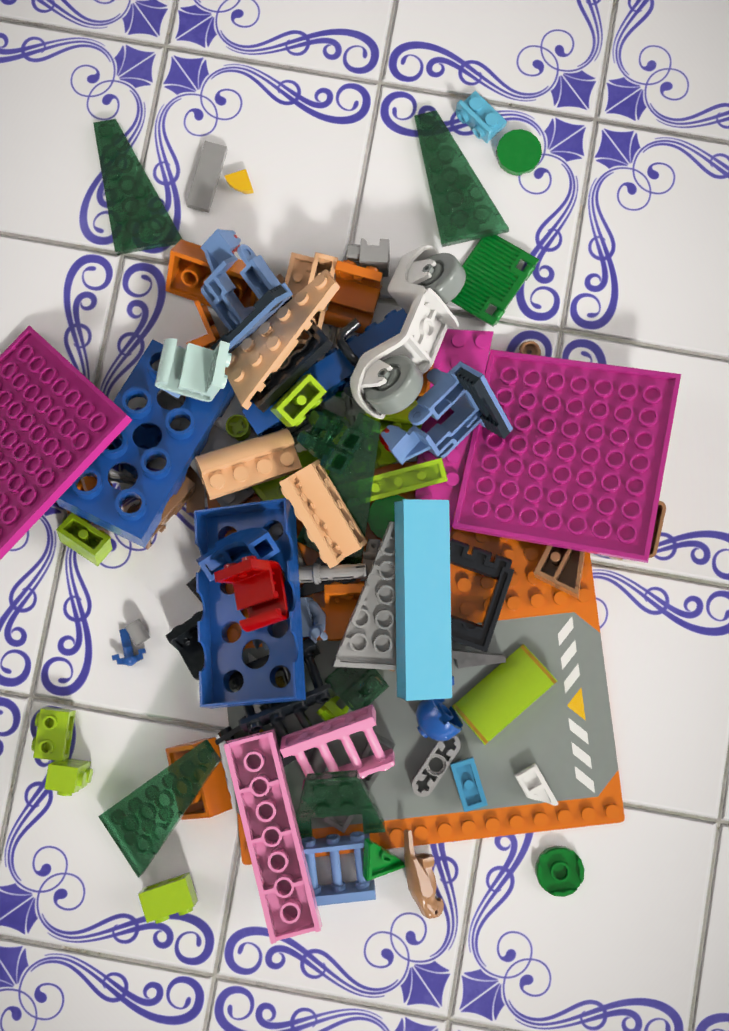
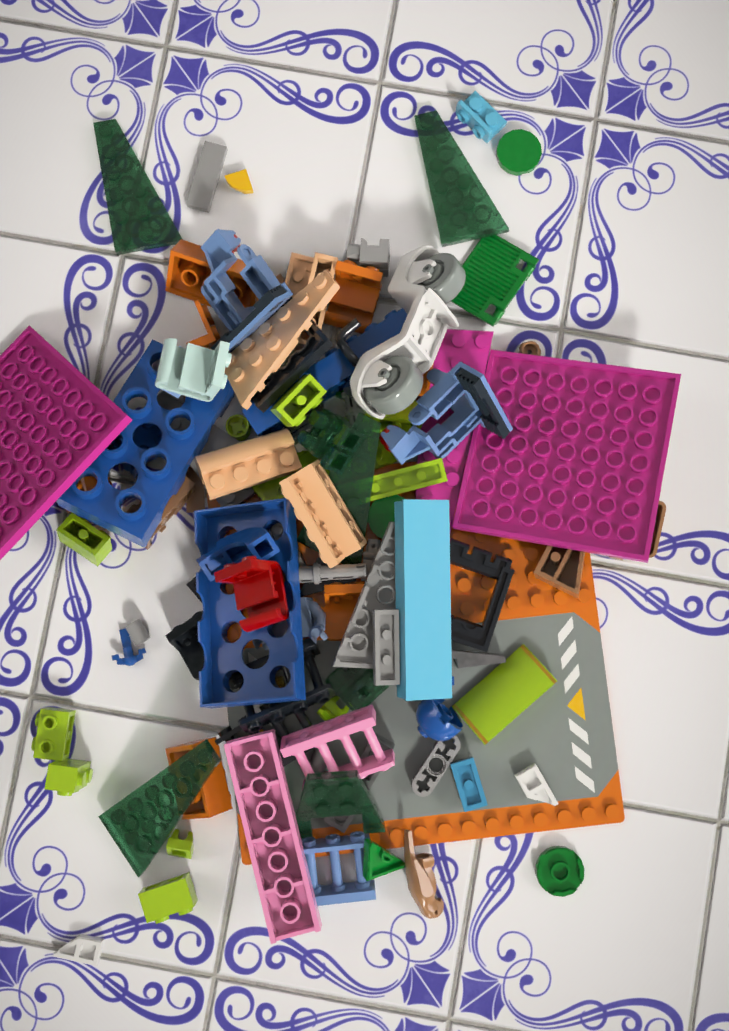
(82, 949): none -> white tile
(179, 847): none -> lime tile
(386, 647): none -> light grey plate

